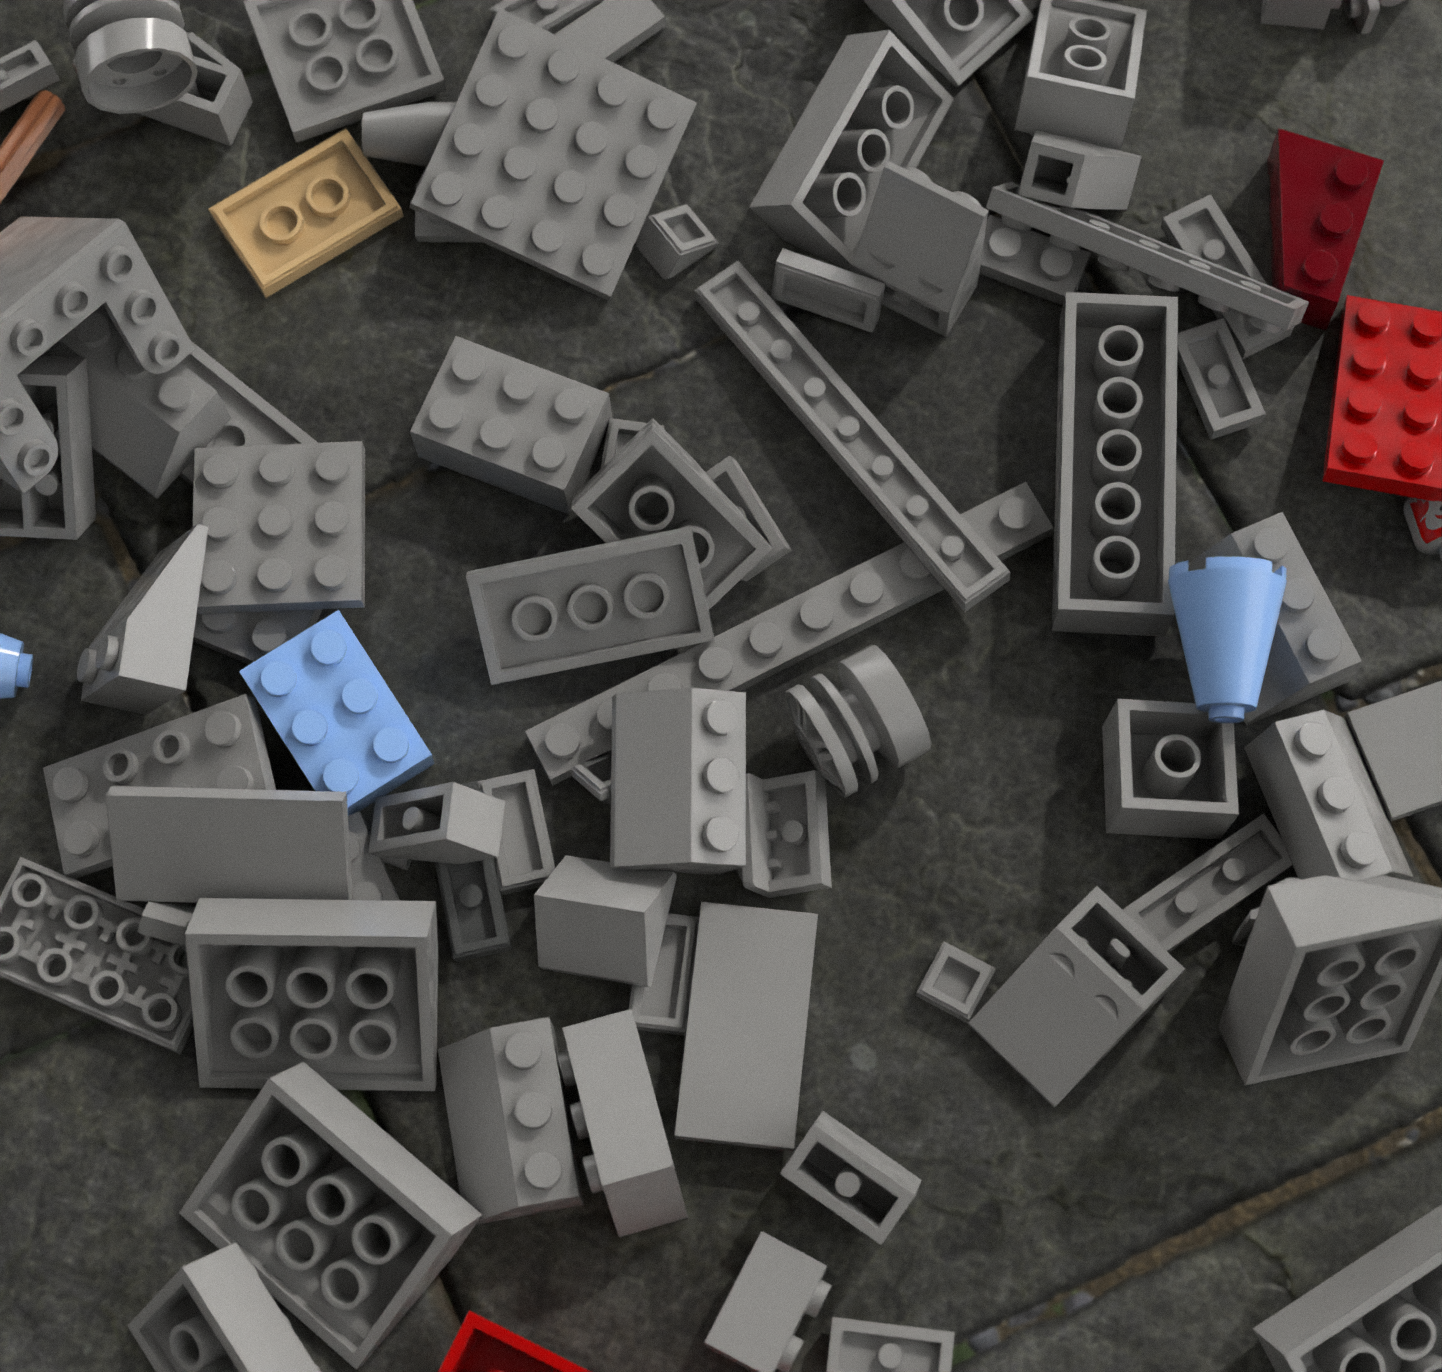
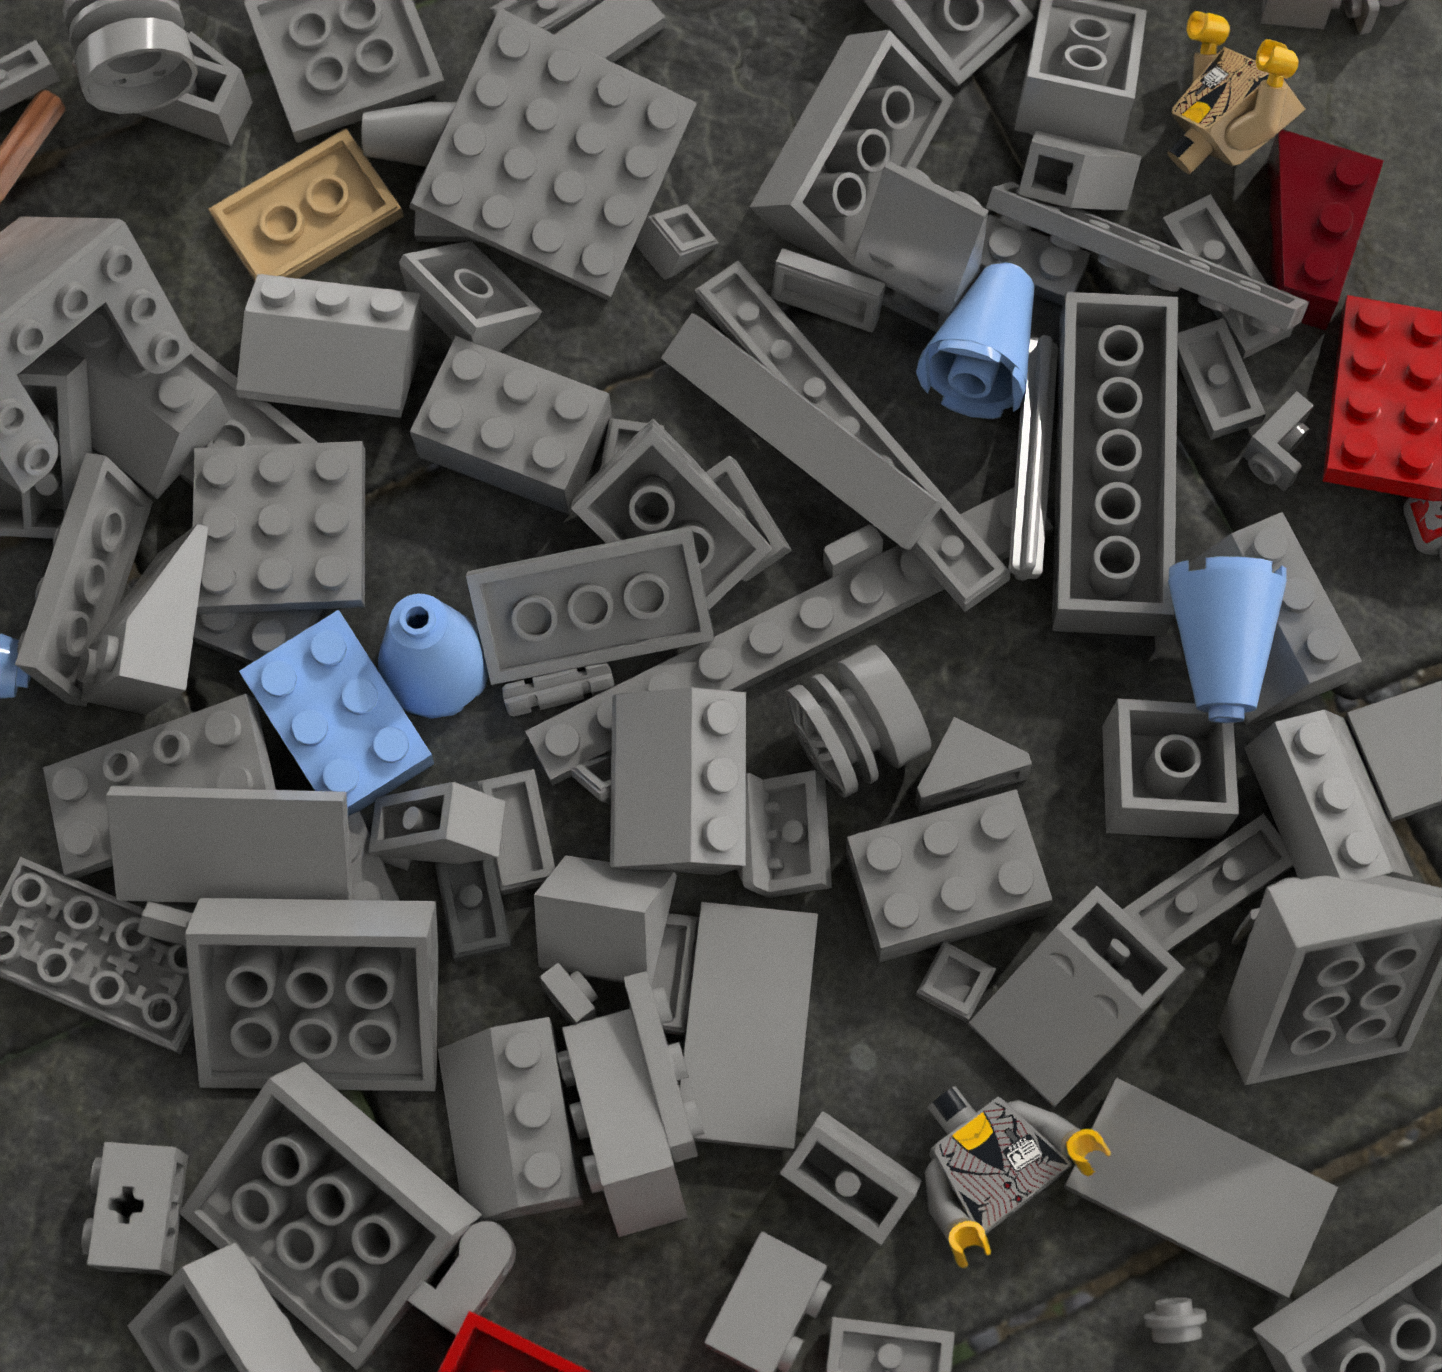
(84, 575): none -> light grey plate
(149, 1237): none -> light grey brick
(329, 345): none -> light grey slope
(432, 657): none -> light blue cone
(468, 294): none -> light grey slope
(473, 1279): none -> light grey leg
(556, 688): none -> light grey axle
(569, 994): none -> light grey plate
(665, 1066): none -> light grey plate
(802, 432): none -> light grey tile
(852, 550): none -> light grey tile
(948, 875): none -> light grey brick
(969, 765): none -> light grey slope
(983, 346): none -> light blue cone
(996, 1164): none -> torso
(1033, 462): none -> light grey axle
(1175, 1321): none -> light grey plate
(1203, 1189): none -> light grey tile
(1232, 98): none -> tan torso
(1271, 445): none -> light grey bracket

